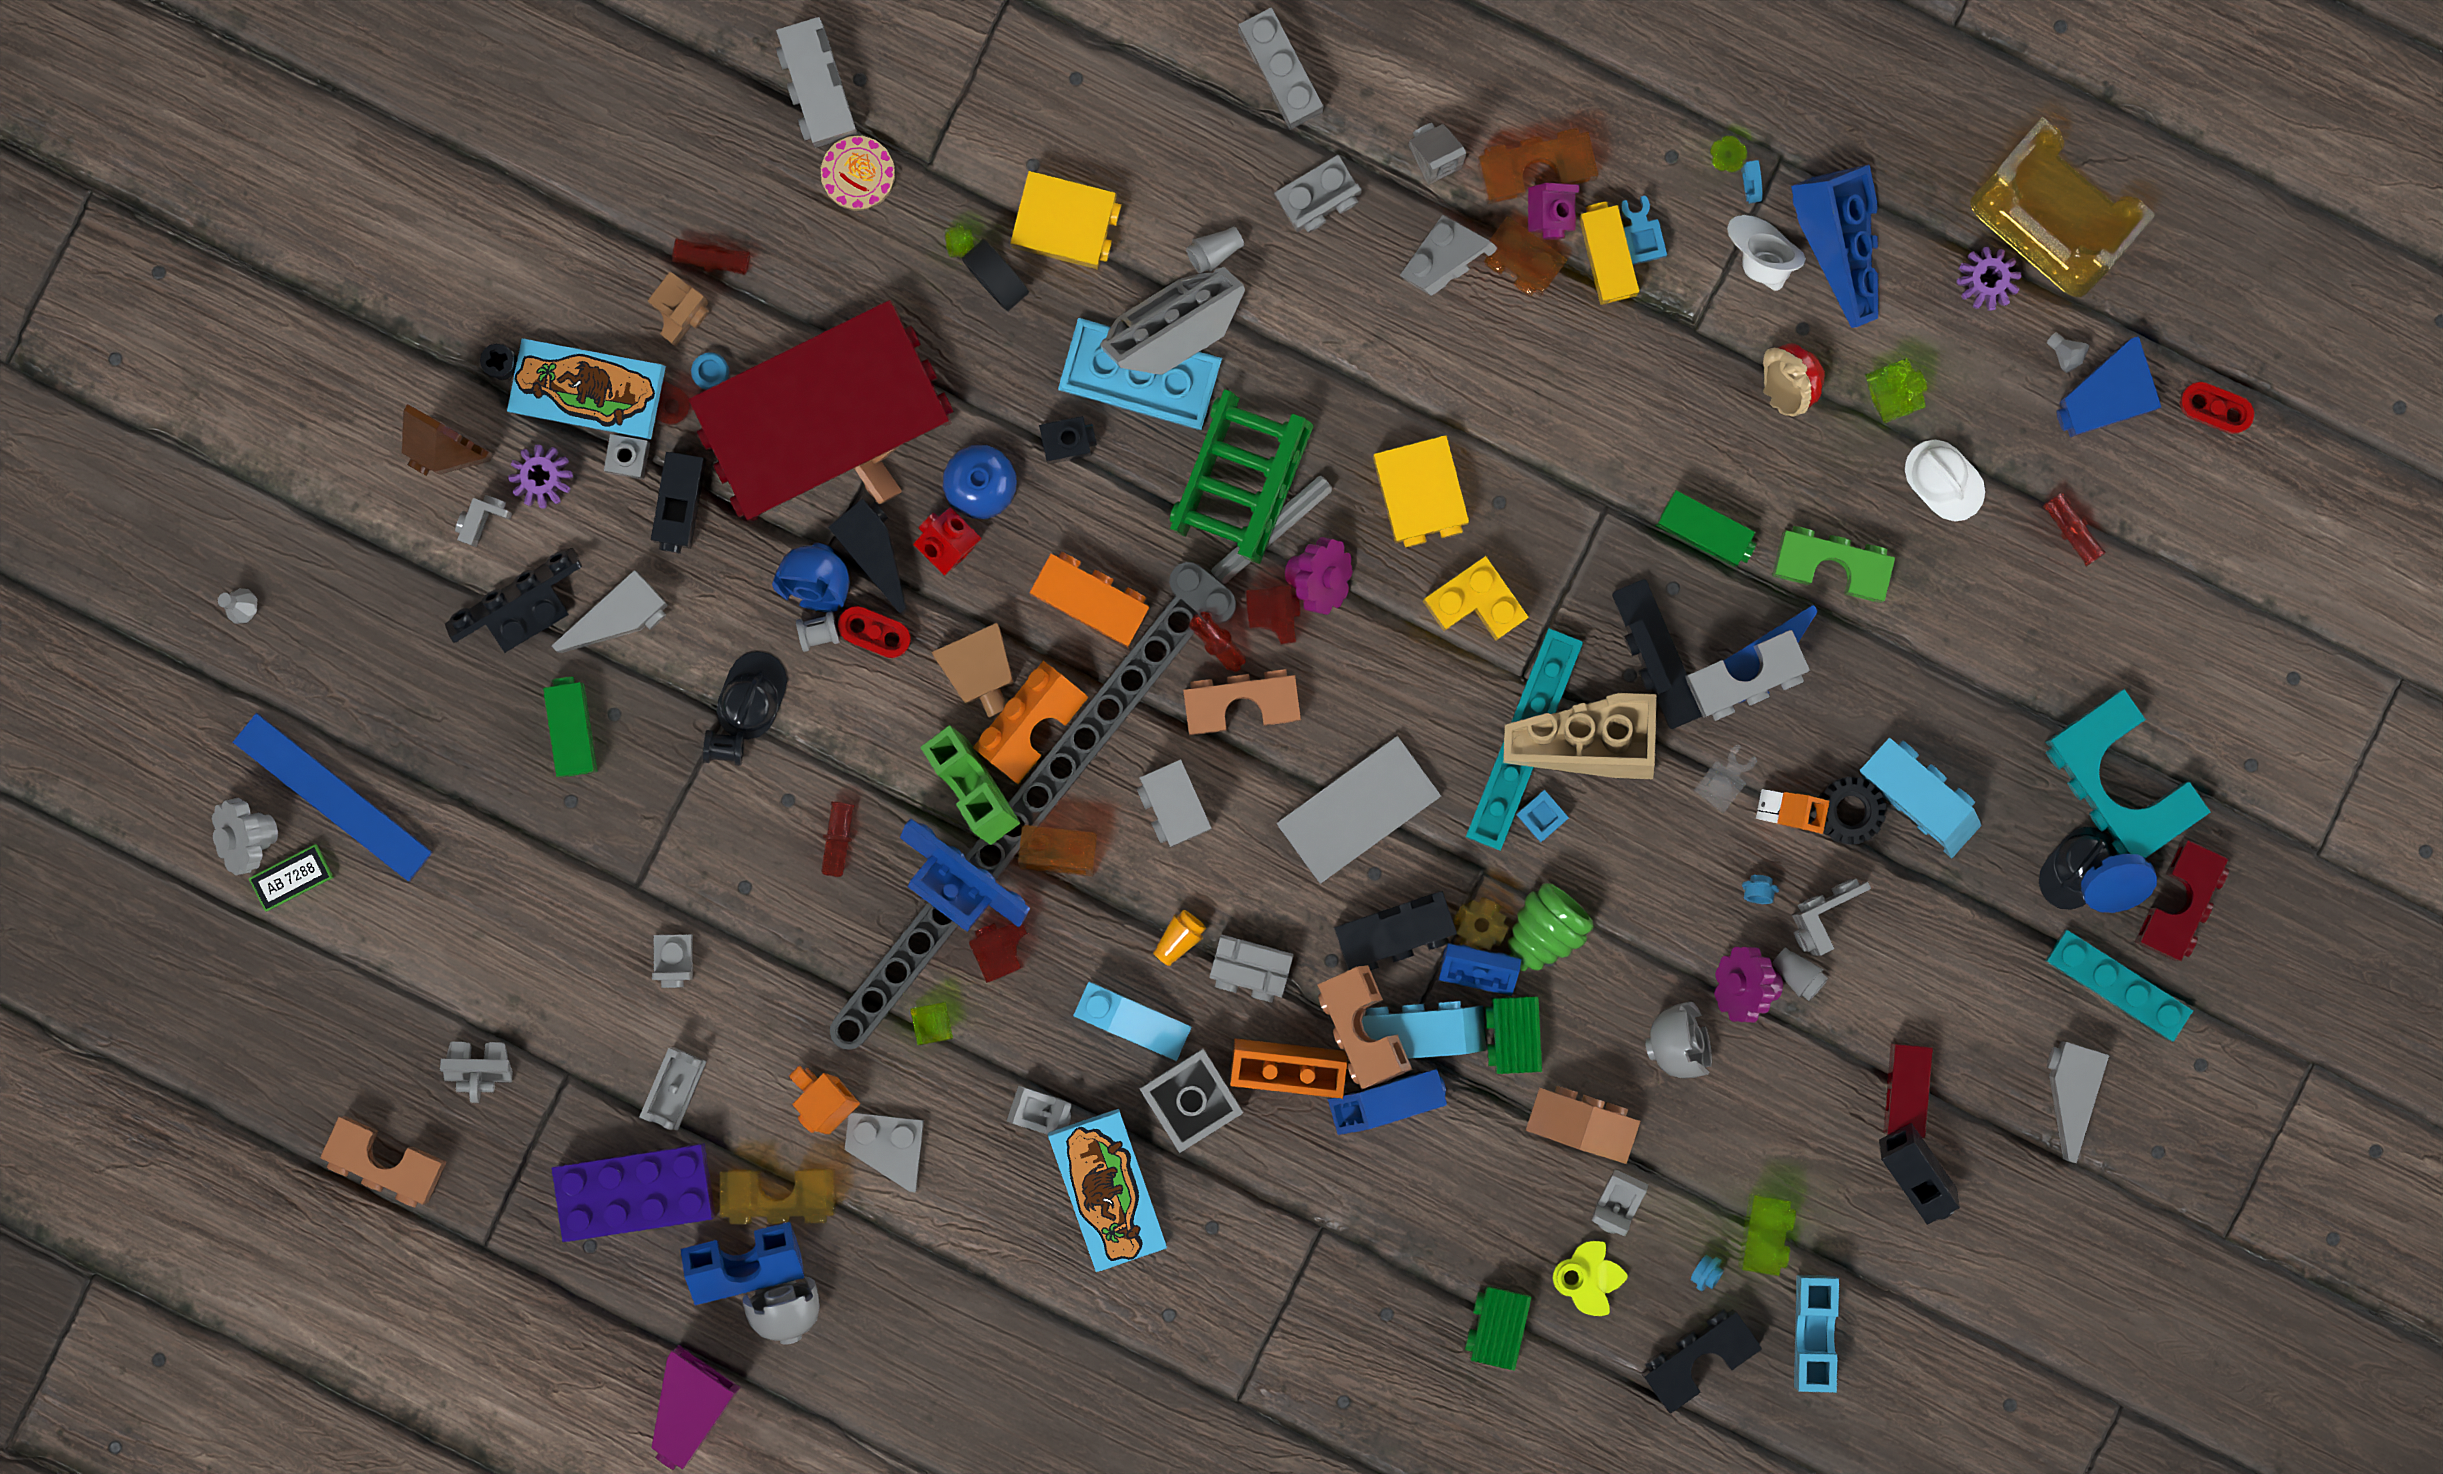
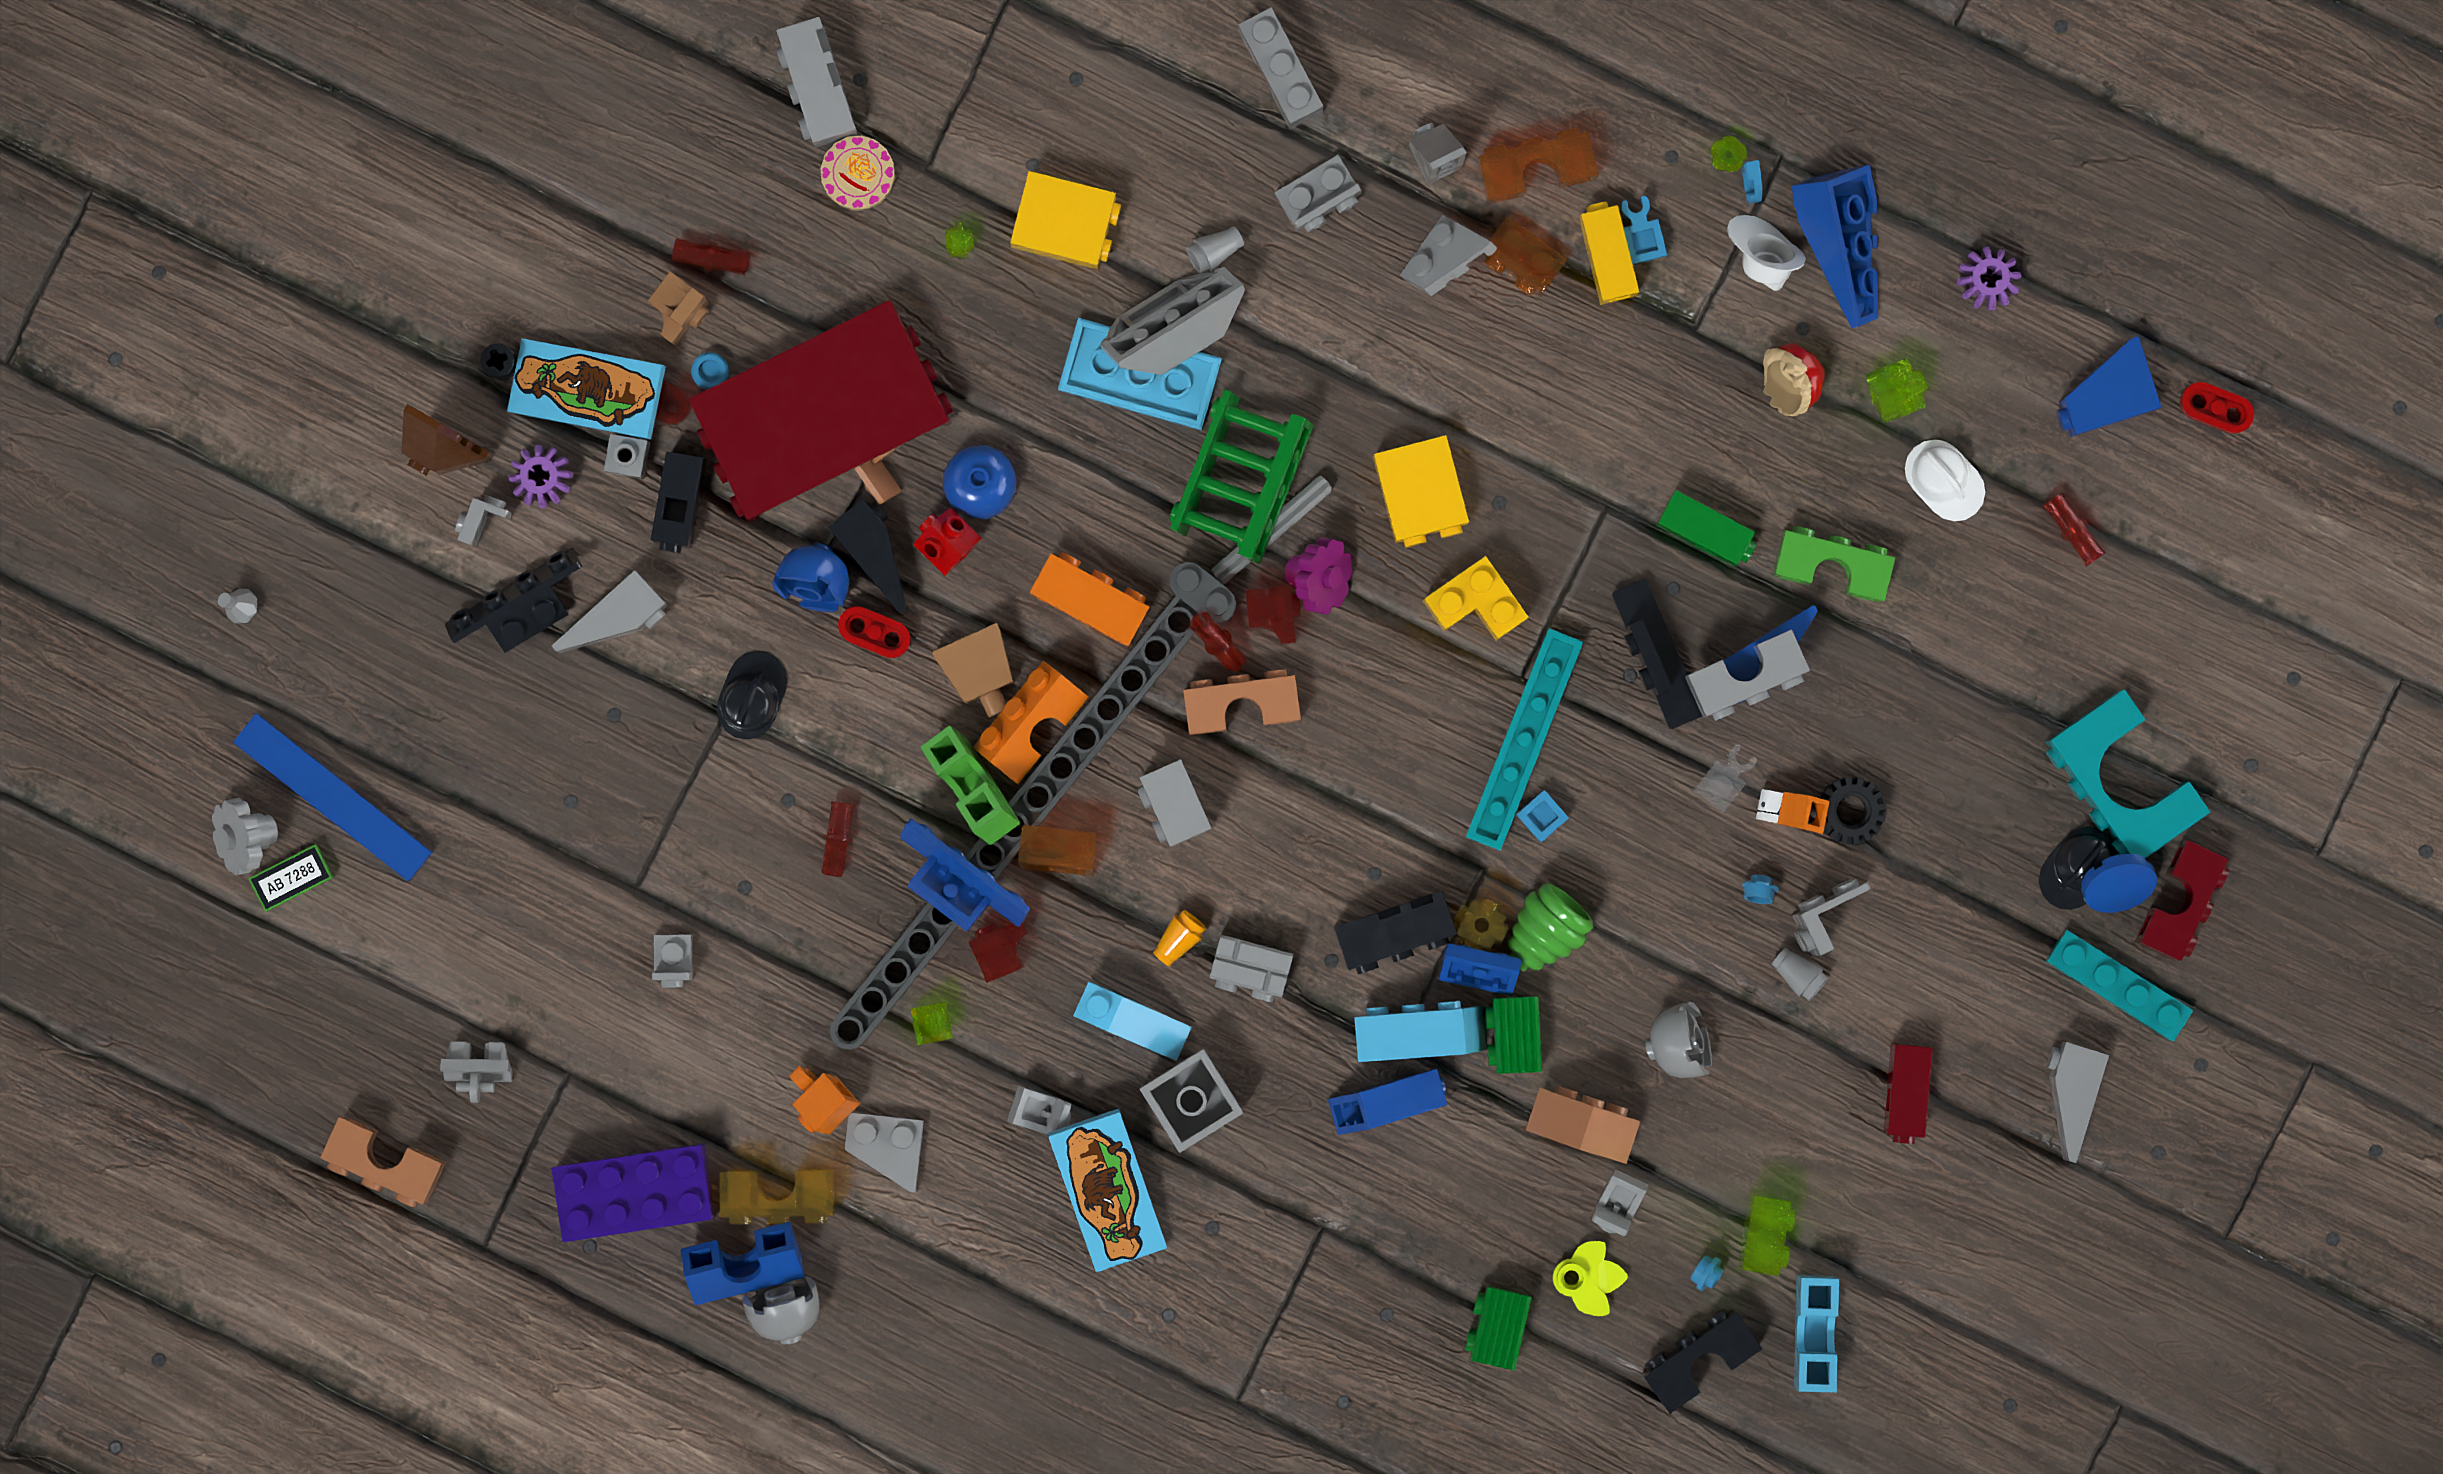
(570, 728): green brick -> none
(673, 1088): light grey hinge -> none
(688, 1407): magenta slope -> none
(723, 747): black bush -> none
(817, 631): light grey bush -> none
(995, 275): black tyre -> none
(1067, 439): black brick -> none
(1288, 1068): orange brick -> none
(1346, 1001): nougat arch -> none
(1358, 809): light grey tile -> none
(1552, 209): magenta brick -> none
(1594, 739): tan wedge -> none
(1746, 984): magenta plant -> none
(1919, 1174): black brick -> none
(1922, 795): medium azure wedge -> none
(2057, 214): clear yellow windscreen -> none
(2069, 353): light grey rock -> none

